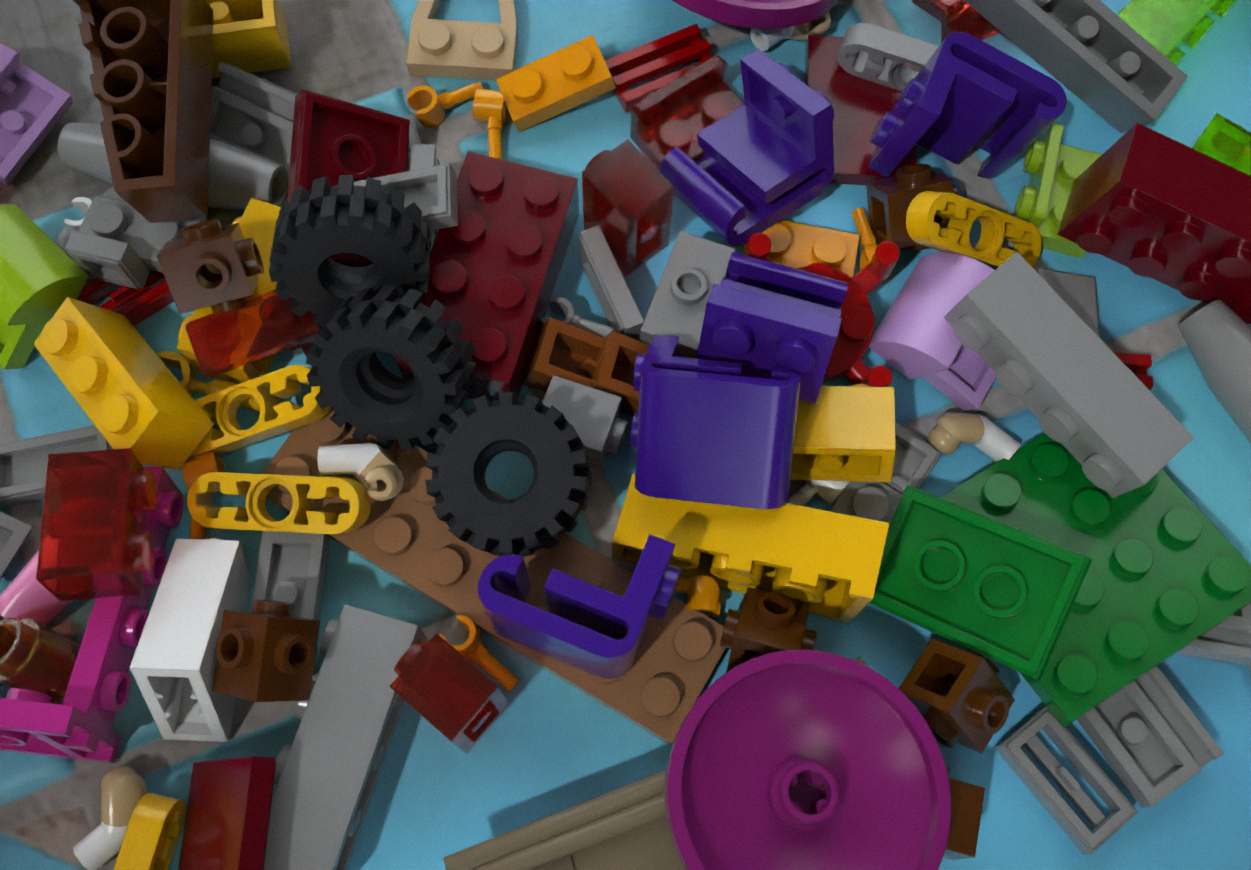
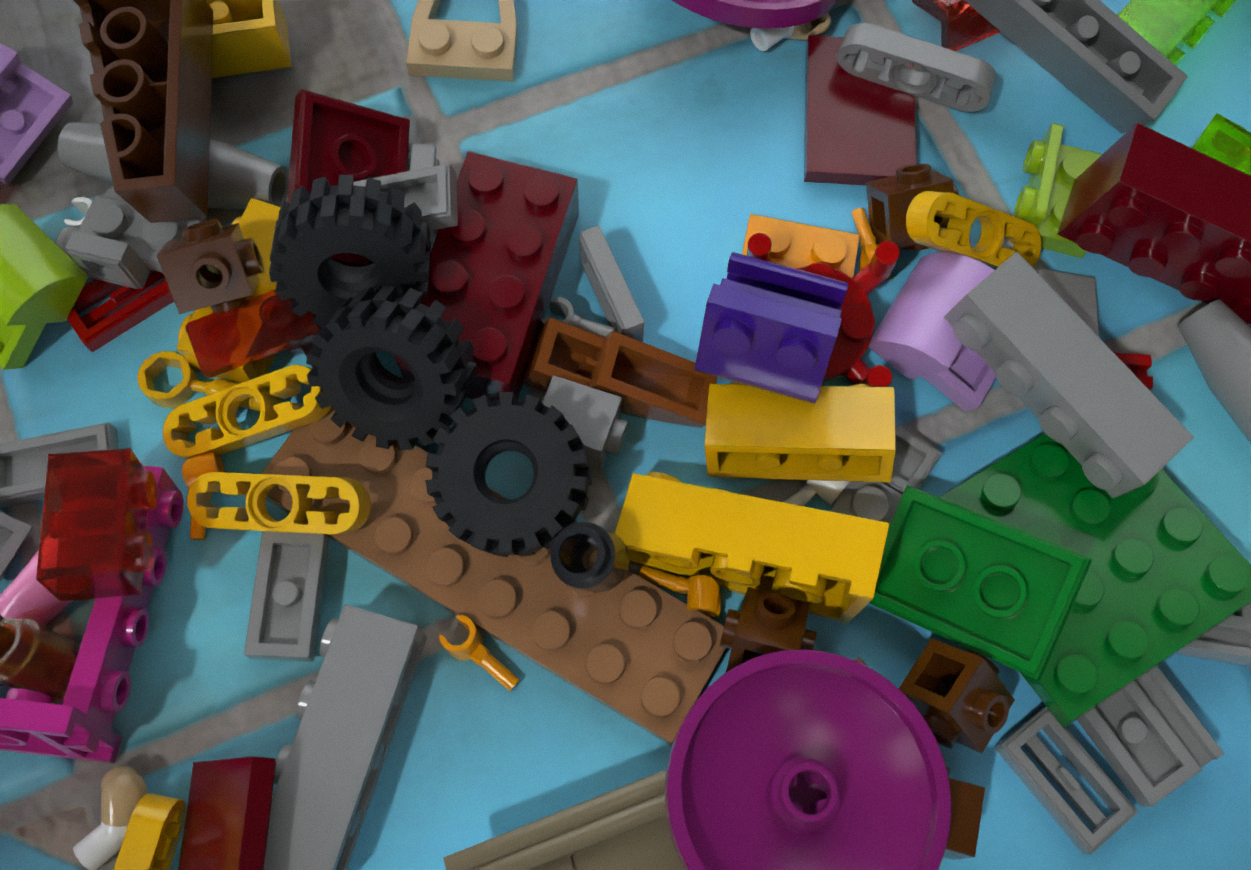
(122, 384): yellow brick -> none
(180, 639): white slope -> none
(252, 115): light grey plate -> none
(266, 653): reddish brown brick -> none
(367, 464): arm -> none
(437, 104): light orange hand -> none
(448, 691): clear red brick -> none
(490, 108): light orange hand -> none
(555, 83): light orange plate -> none
(572, 553): none -> black brick
(584, 622): dark purple piece -> none
(628, 203): clear red brick -> none
(655, 62): red tile -> none
(681, 110): clear red bracket -> none
(684, 291): light grey brick -> none
(711, 430): dark purple piece -> none
(760, 156): dark purple piece -> none
(968, 99): dark purple piece -> none
(975, 430): tan arm -> none

